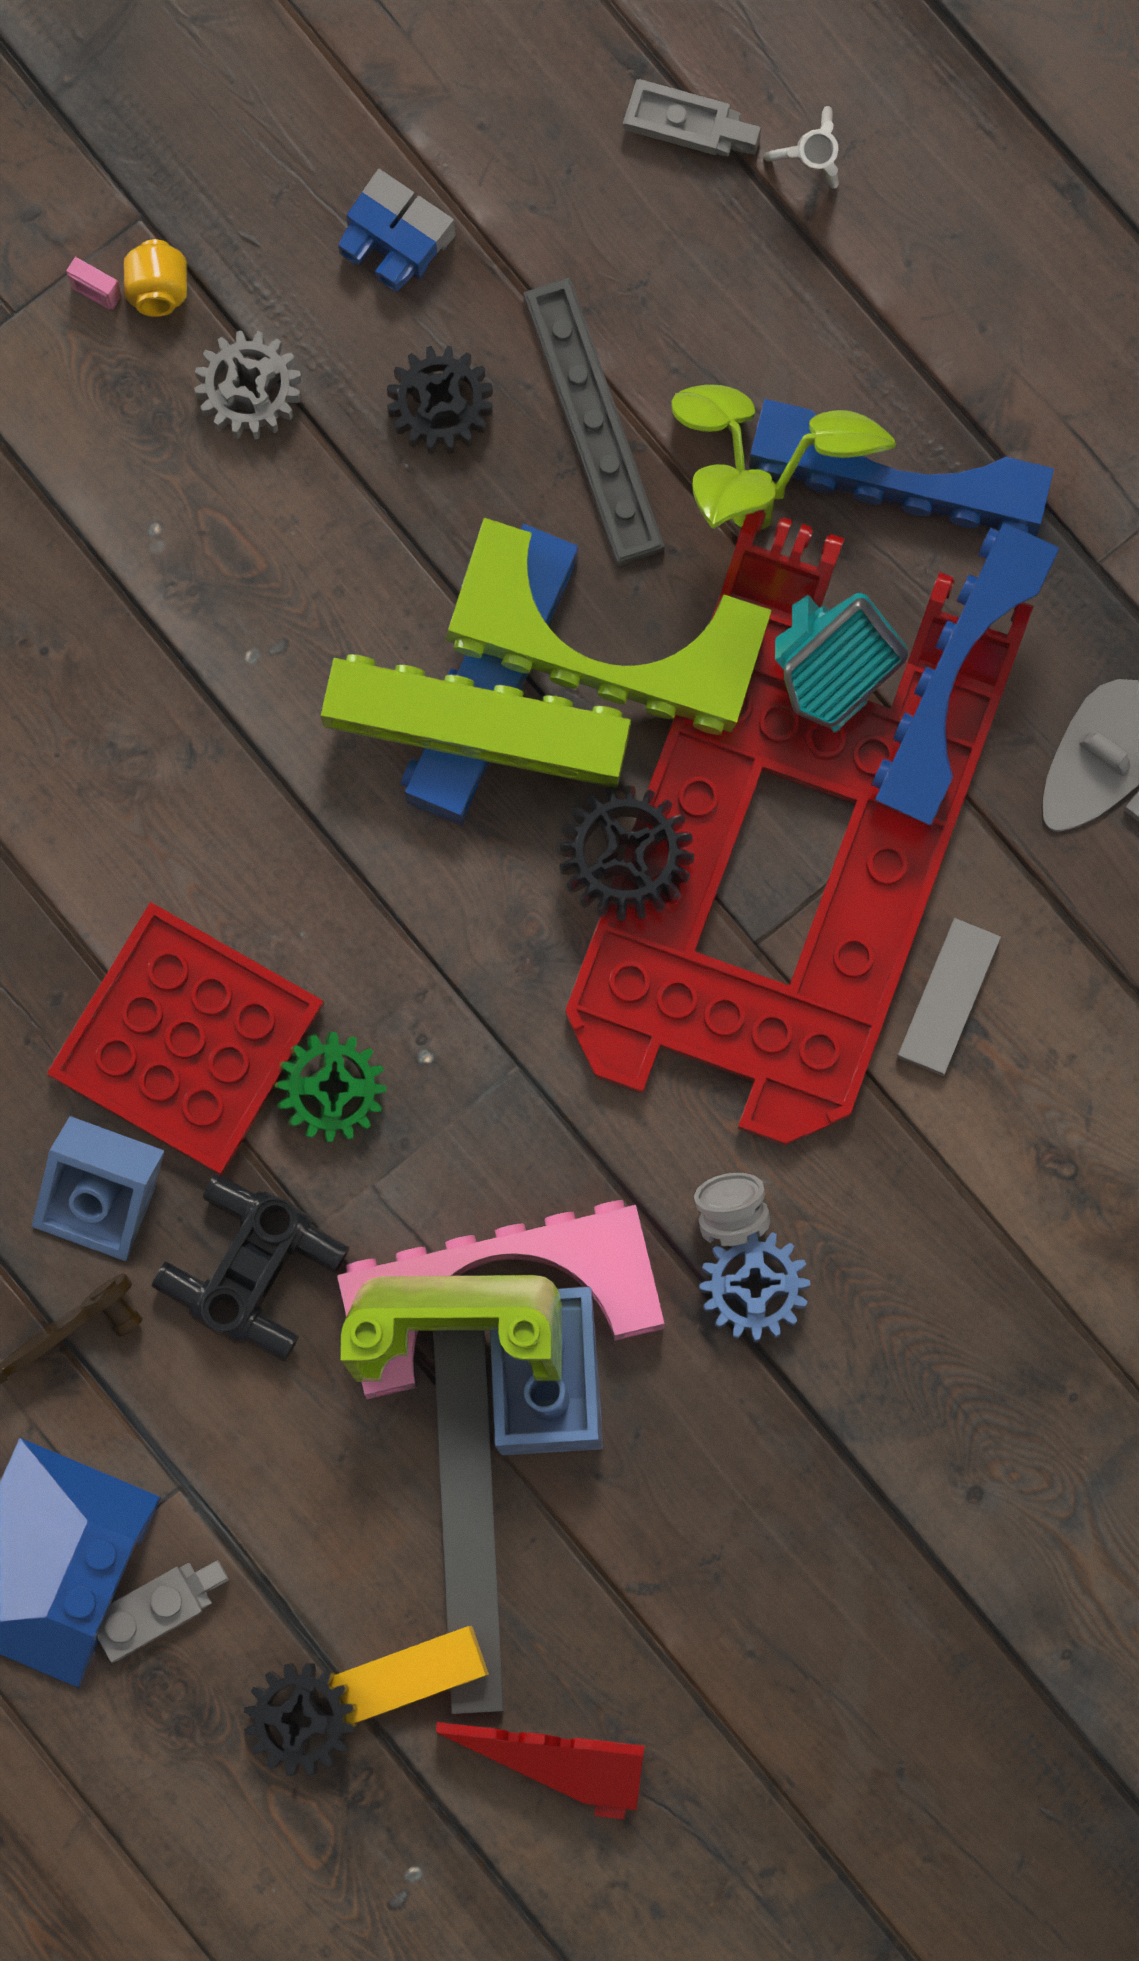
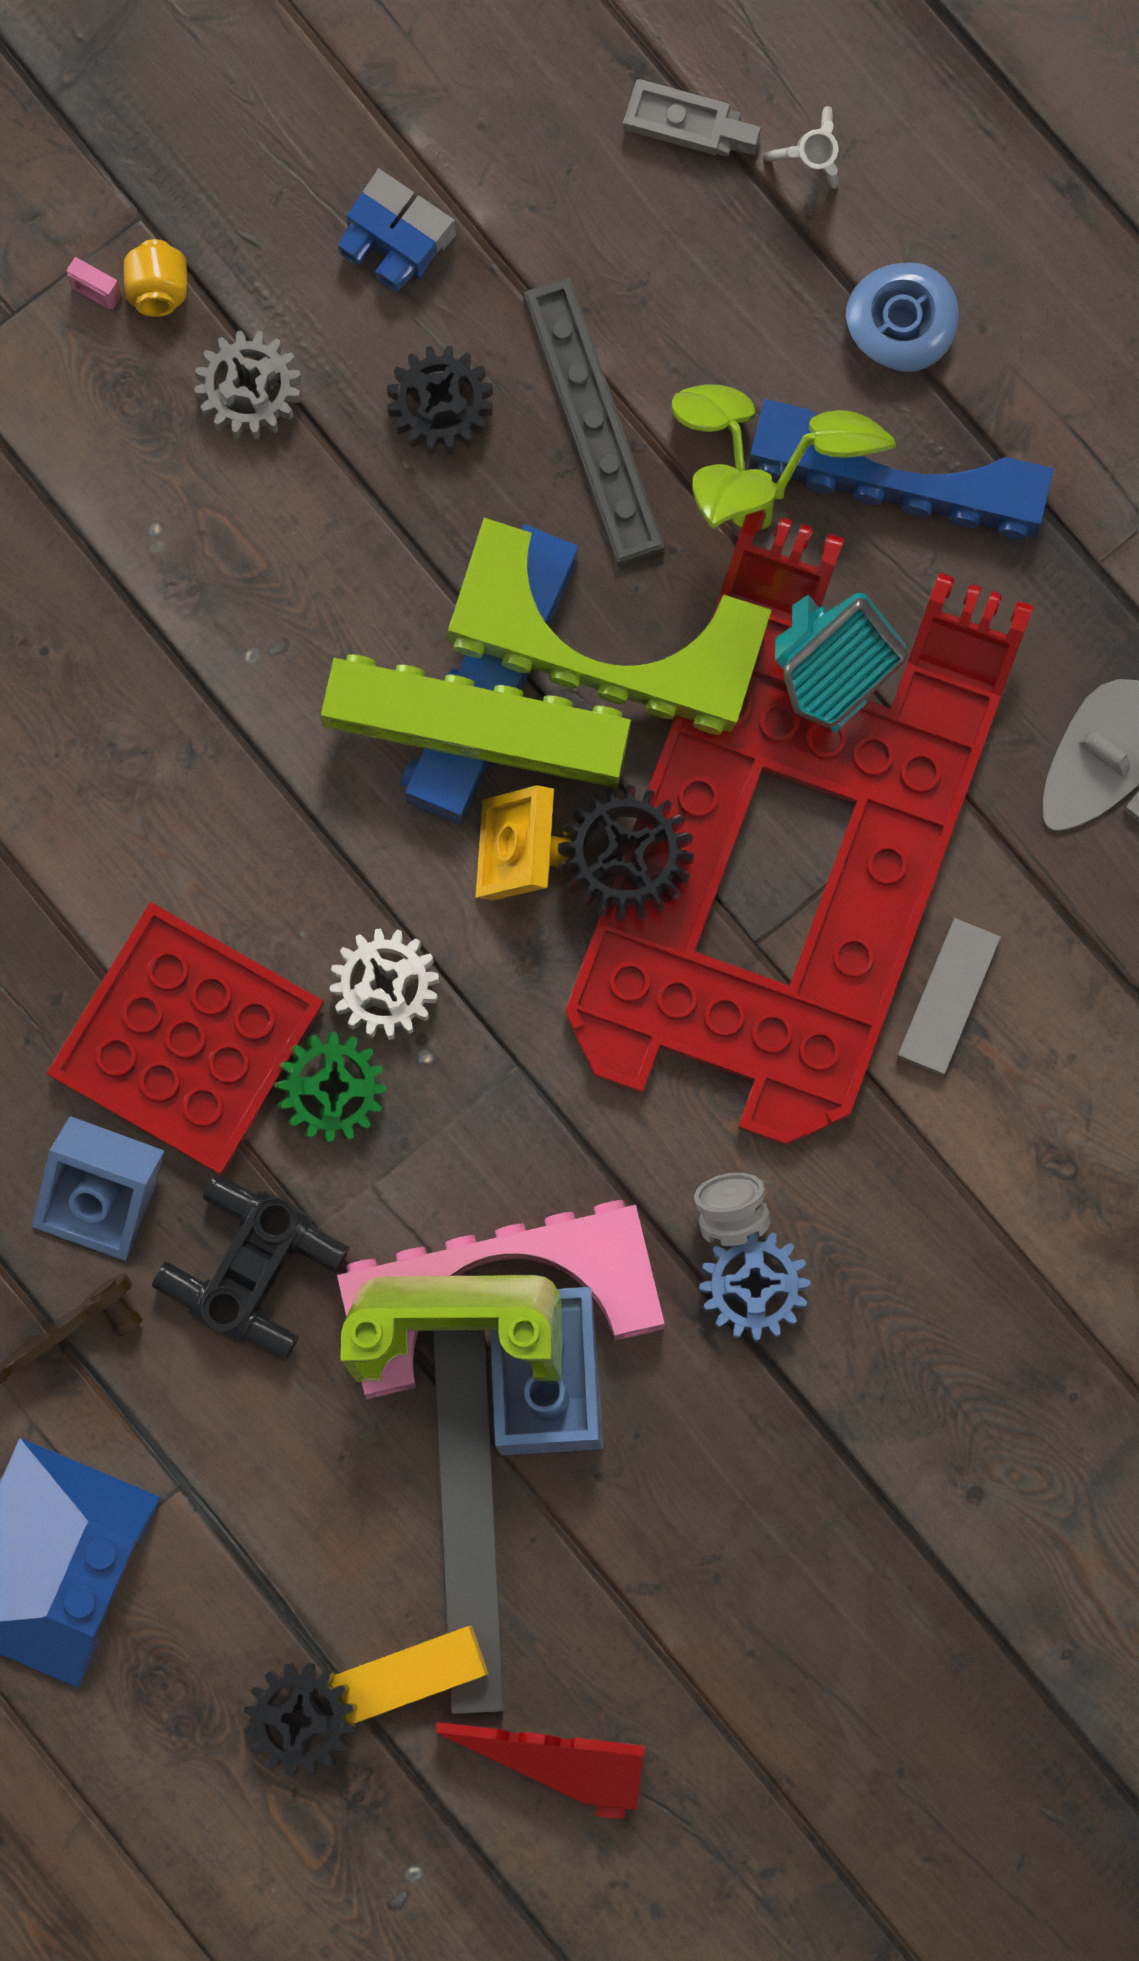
(158, 1608): light grey hinge -> none
(405, 973): none -> white gear
(517, 843): none -> yellow tile
(903, 316): none -> medium blue hat
(921, 768): blue arch -> none

